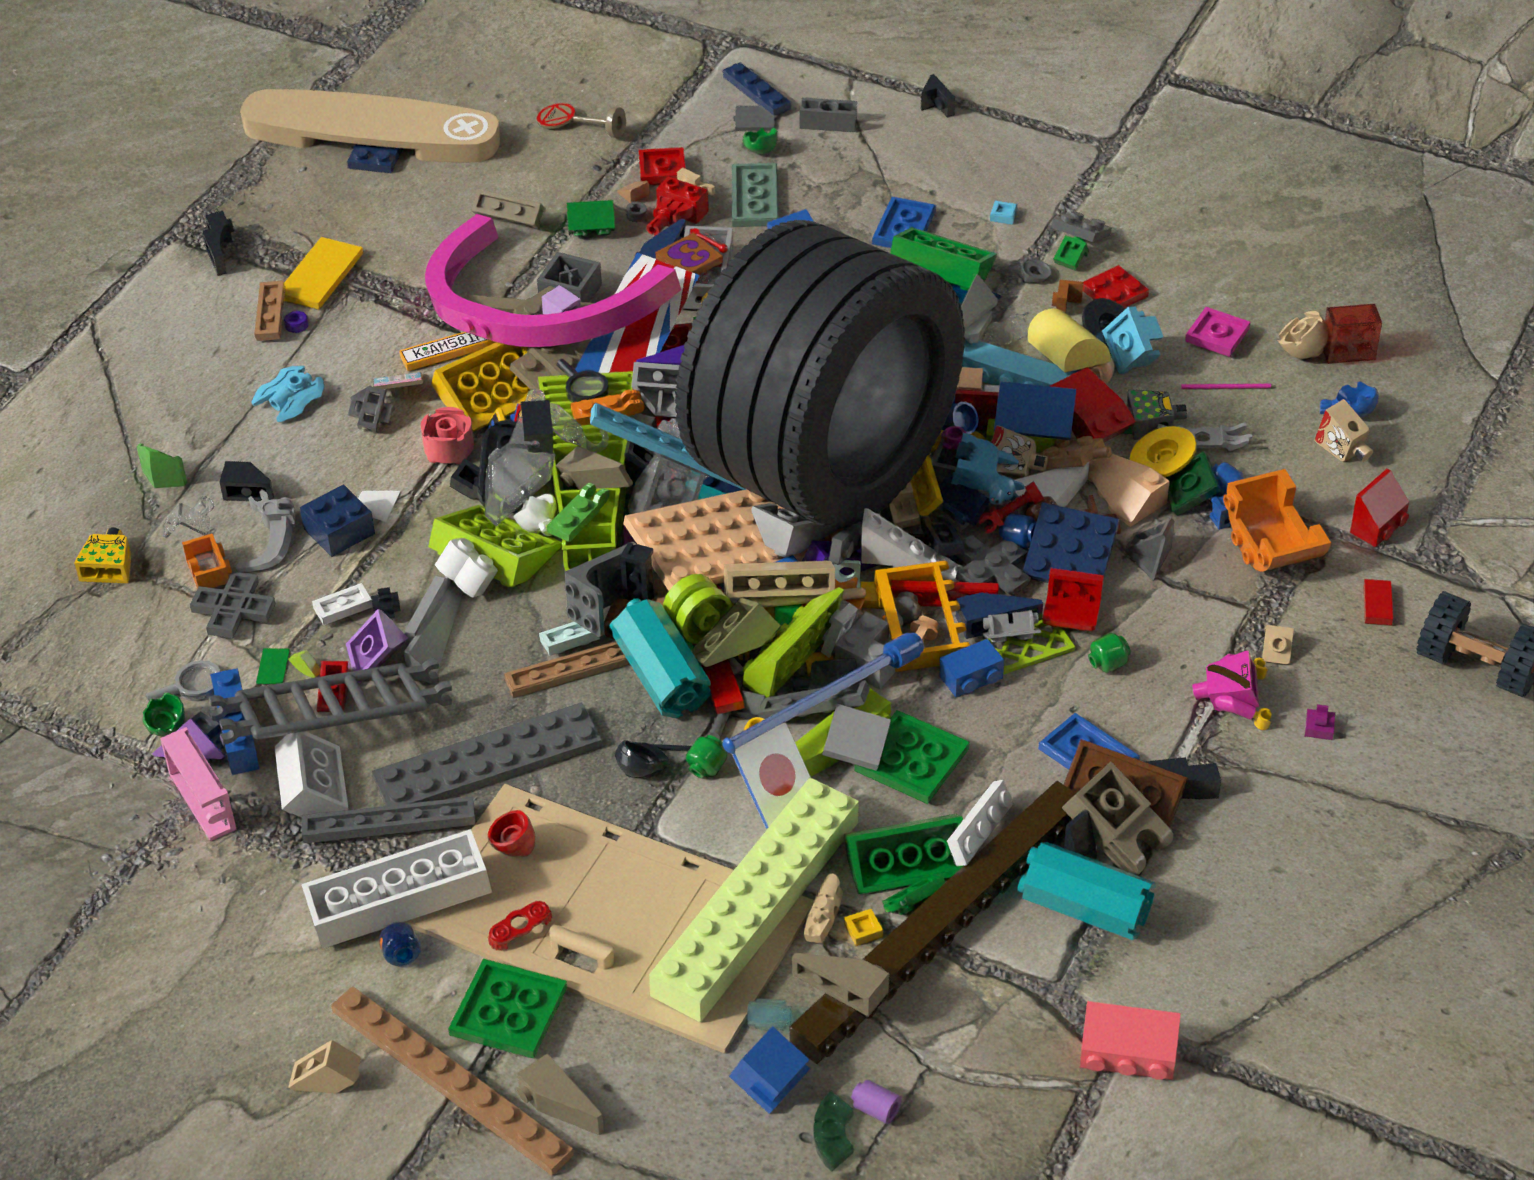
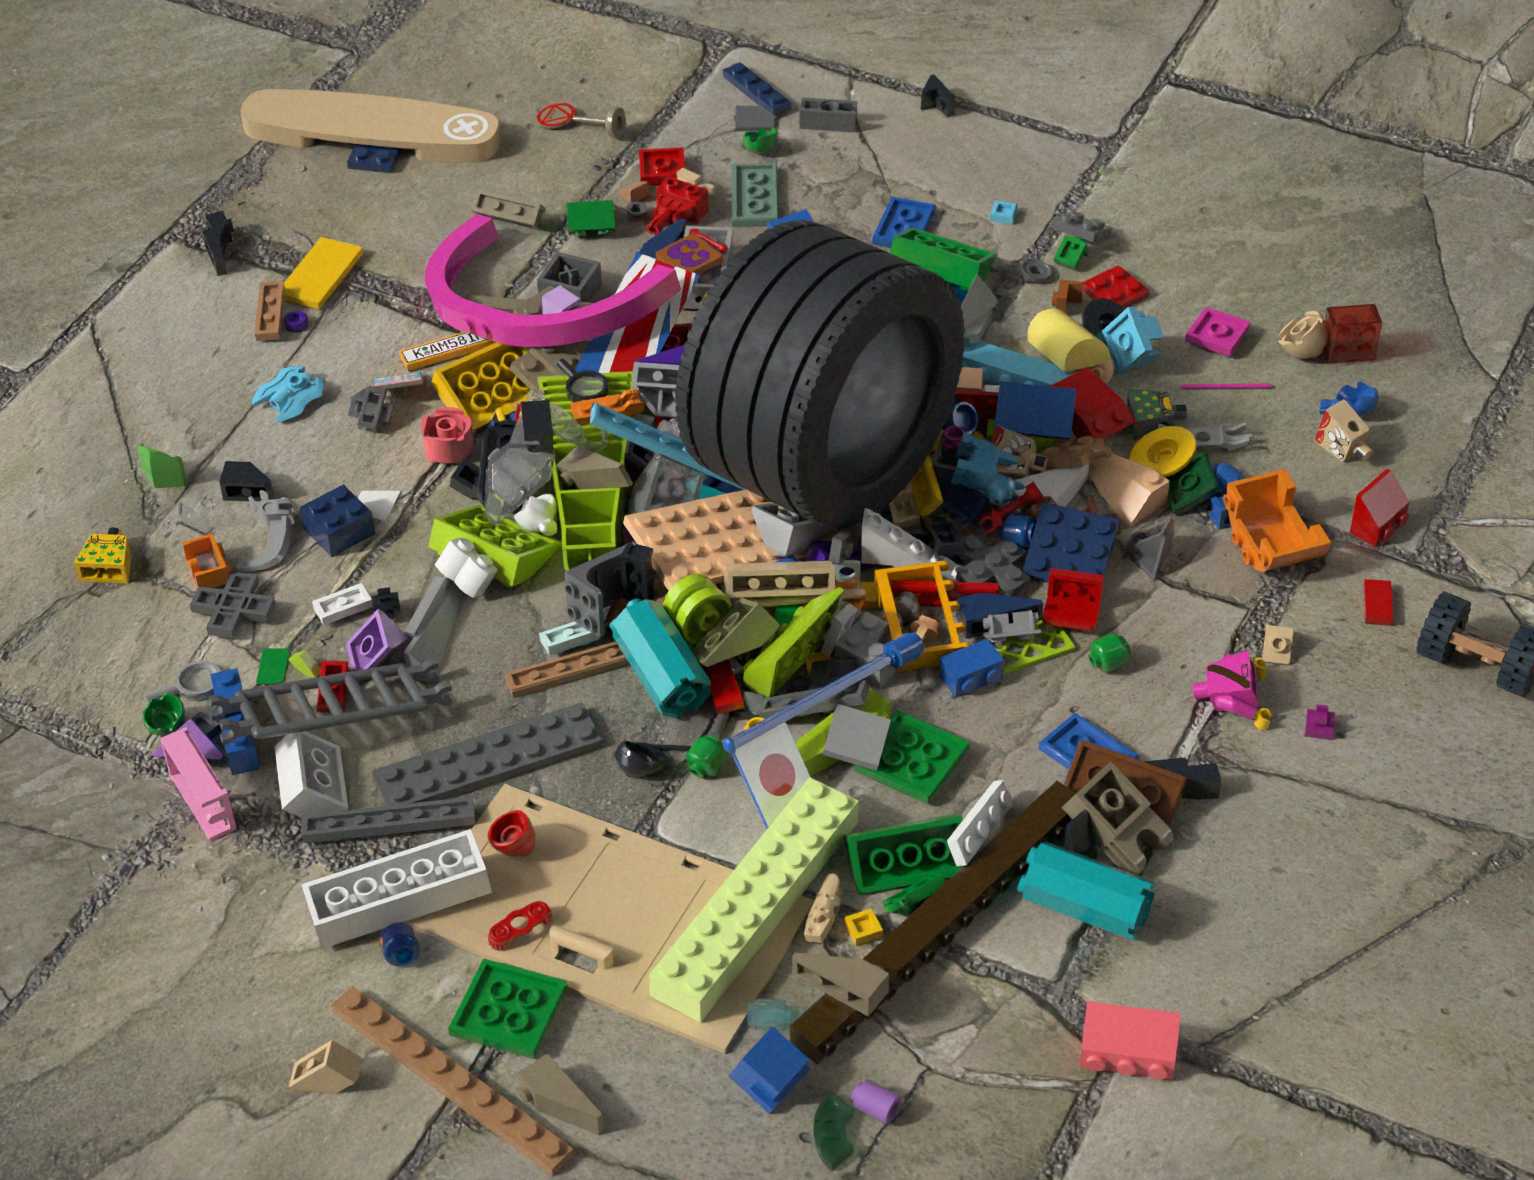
(578, 513): bright green hinge -> none

